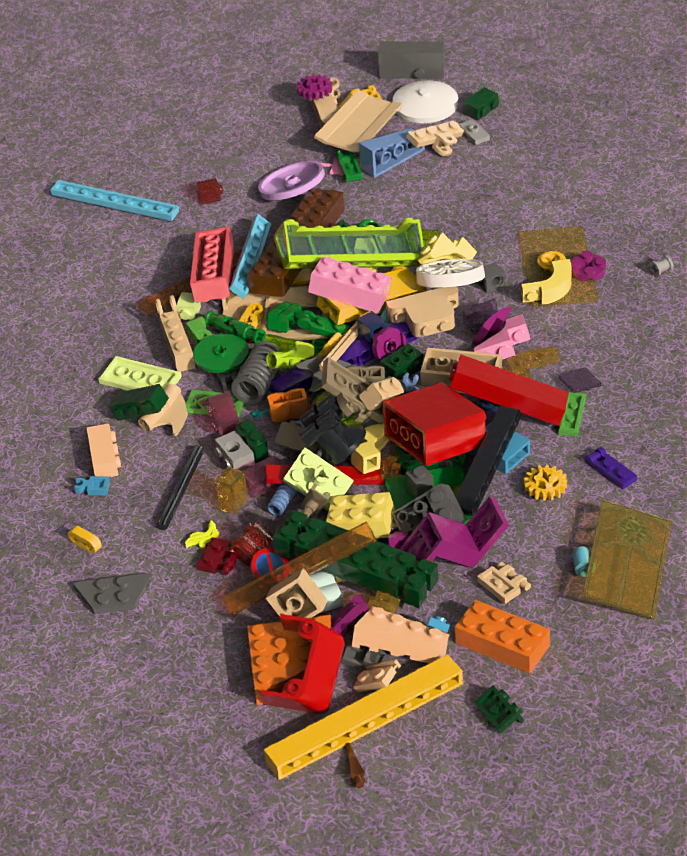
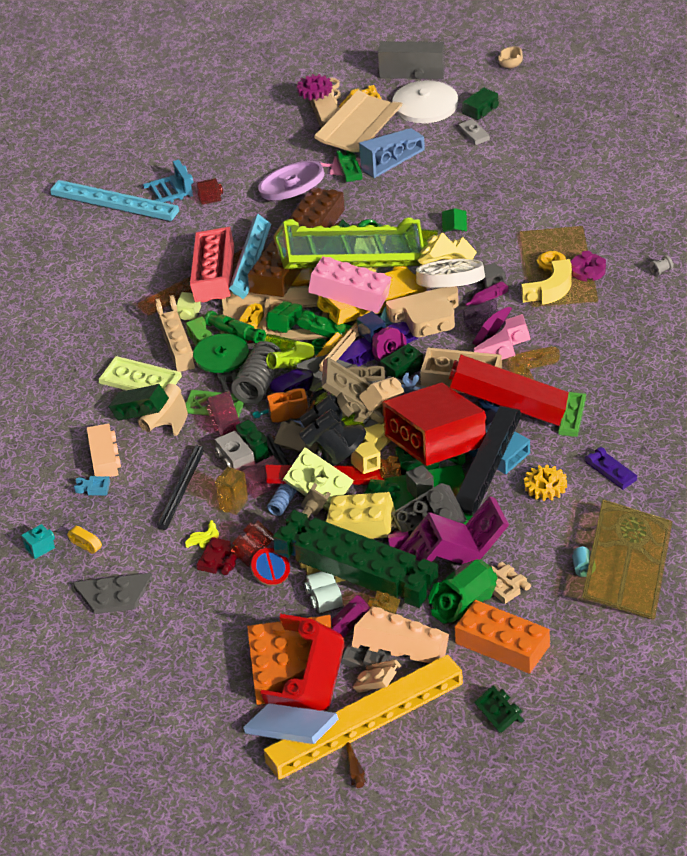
(38, 541): none -> teal brick
(180, 182): none -> dark azure plate
(276, 450): none -> black axle
(291, 723): none -> light blue tile
(297, 596): tan brick -> none
(311, 562): clear orange tile -> none
(382, 486): none -> dark green plate
(438, 135): tan plate -> none
(438, 623): dark azure plate -> none
(454, 220): none -> green panel
(460, 589): none -> green brick
(488, 294): none -> magenta piece
(511, 57): none -> tan hair
(579, 380): clear purple piece -> none

